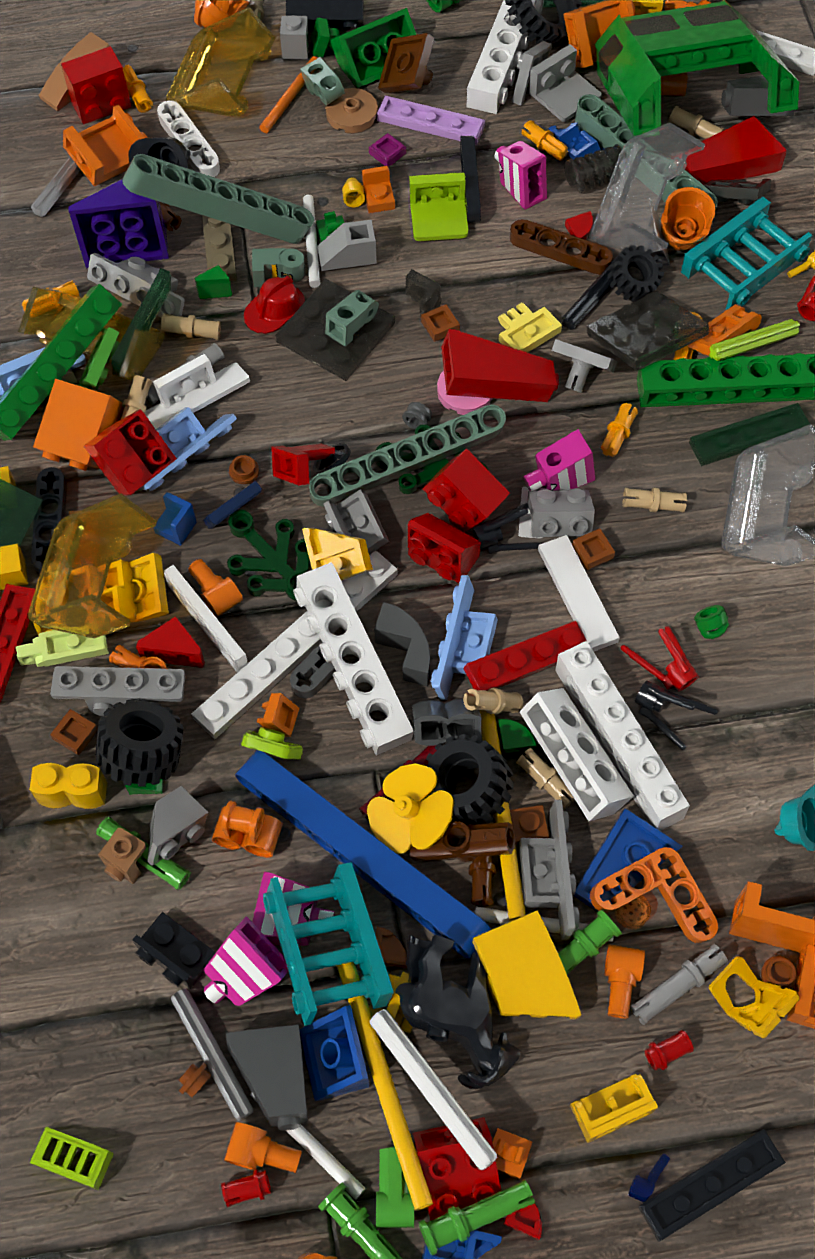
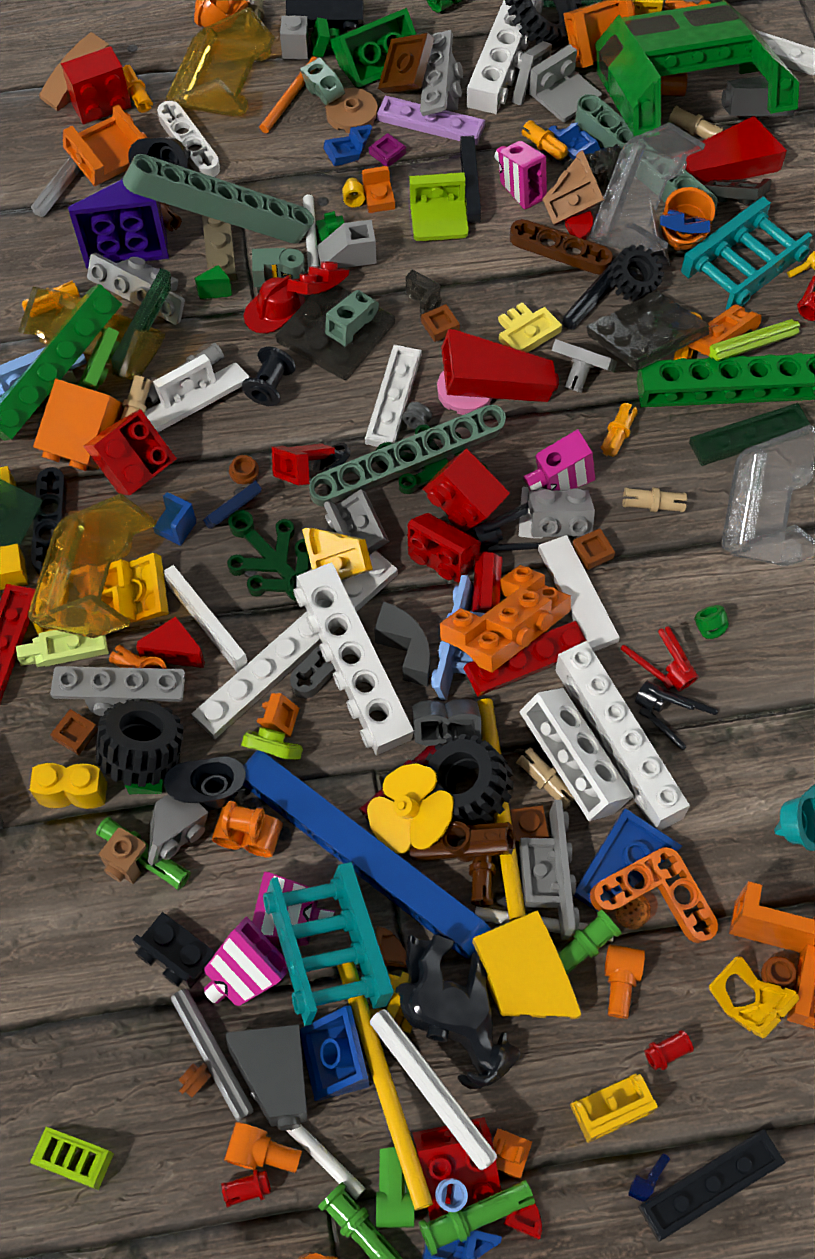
(187, 436): light blue bracket -> none
(191, 326): tan pin -> none
(206, 781): none -> black piece
(216, 593): orange pin -> none
(263, 387): none -> black hose
(319, 279): none -> red slope
(348, 148): none -> blue slope
(393, 395): none -> white tile
(442, 77): none -> light grey bracket
(458, 1195): none -> light blue hinge
(487, 582): none -> red axle
(493, 701): tan pin -> none
(510, 624): none -> orange bracket
(515, 736): green tile -> none
(573, 192): none -> medium nougat wing
(676, 221): none -> blue slope
(677, 985): light grey pin -> none

